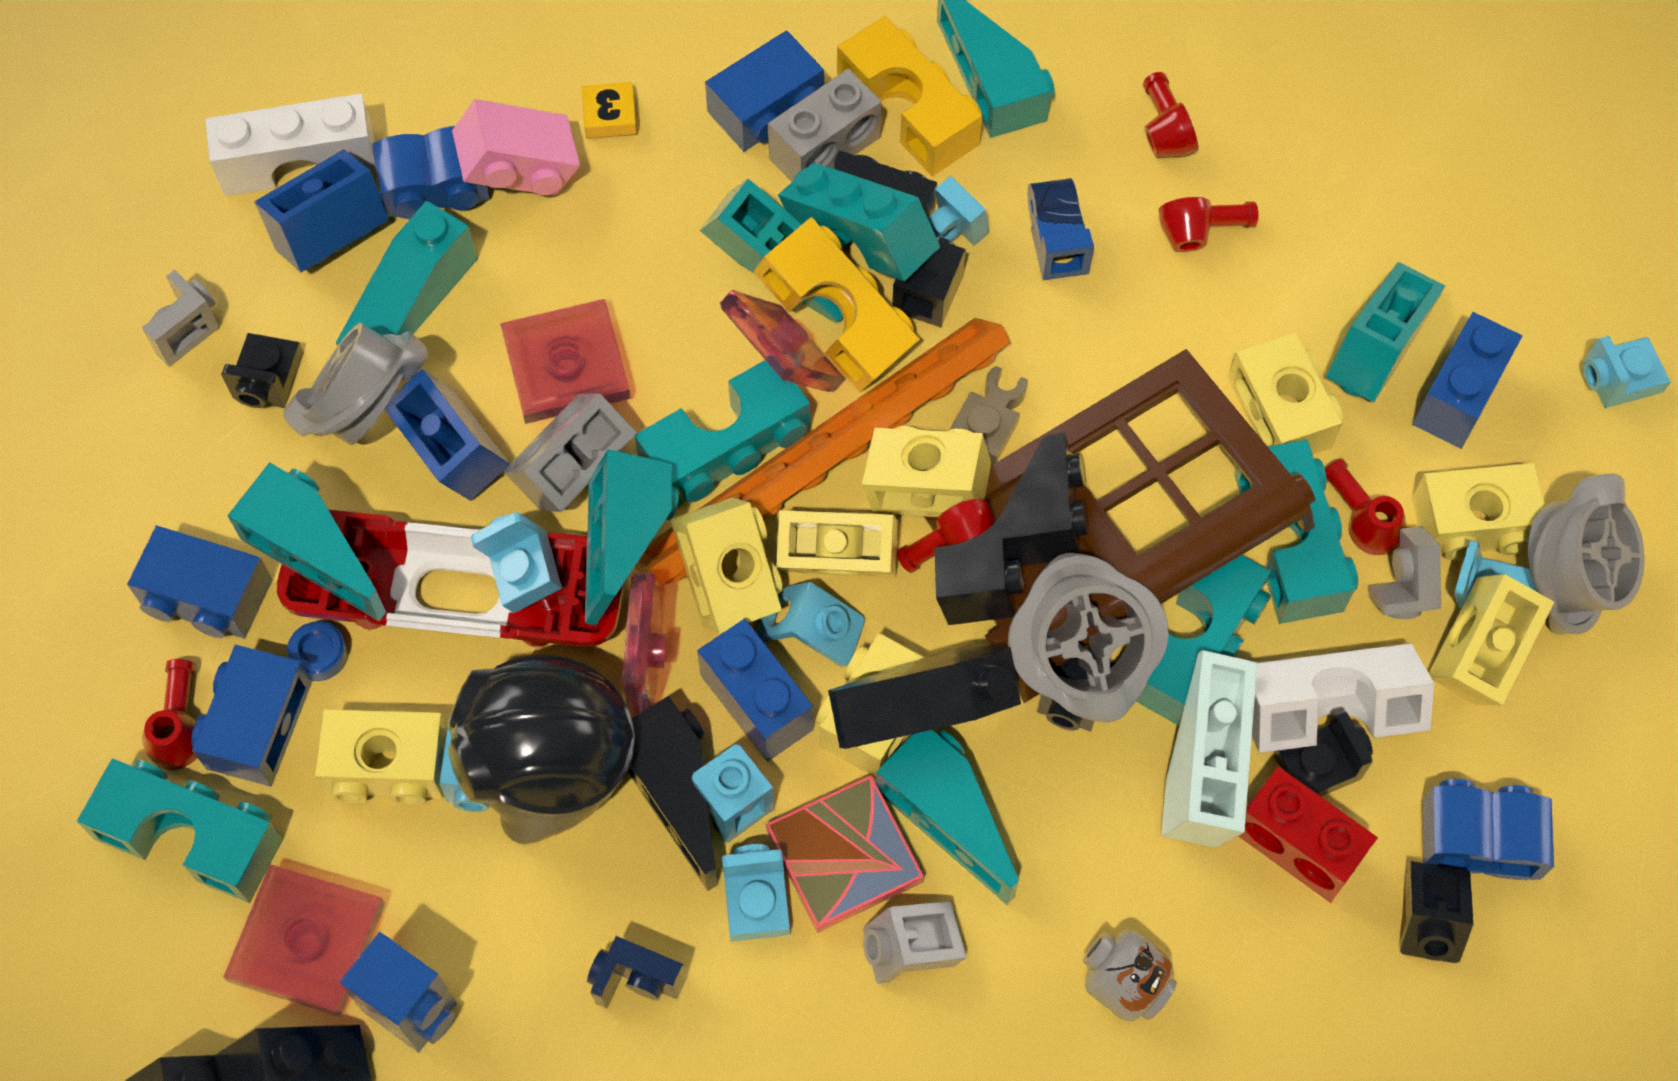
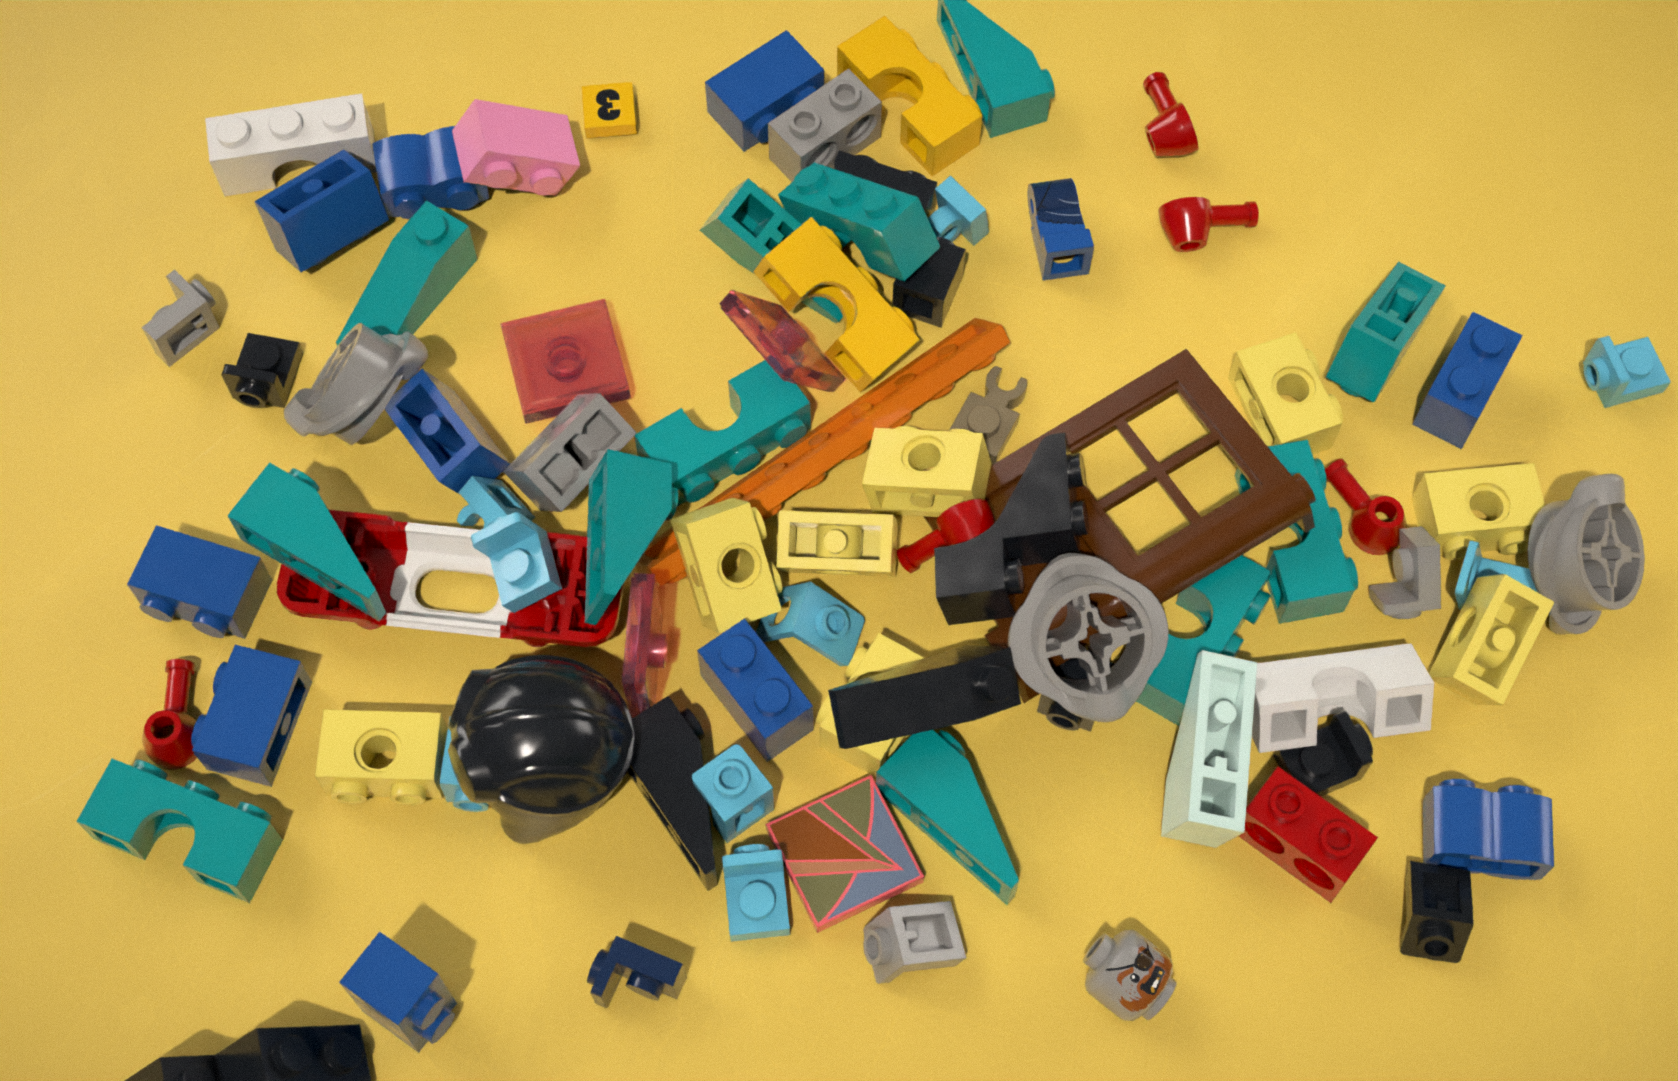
(303, 939): clear pink plate -> none
(319, 649): blue tile -> none
(488, 500): none -> medium azure tile

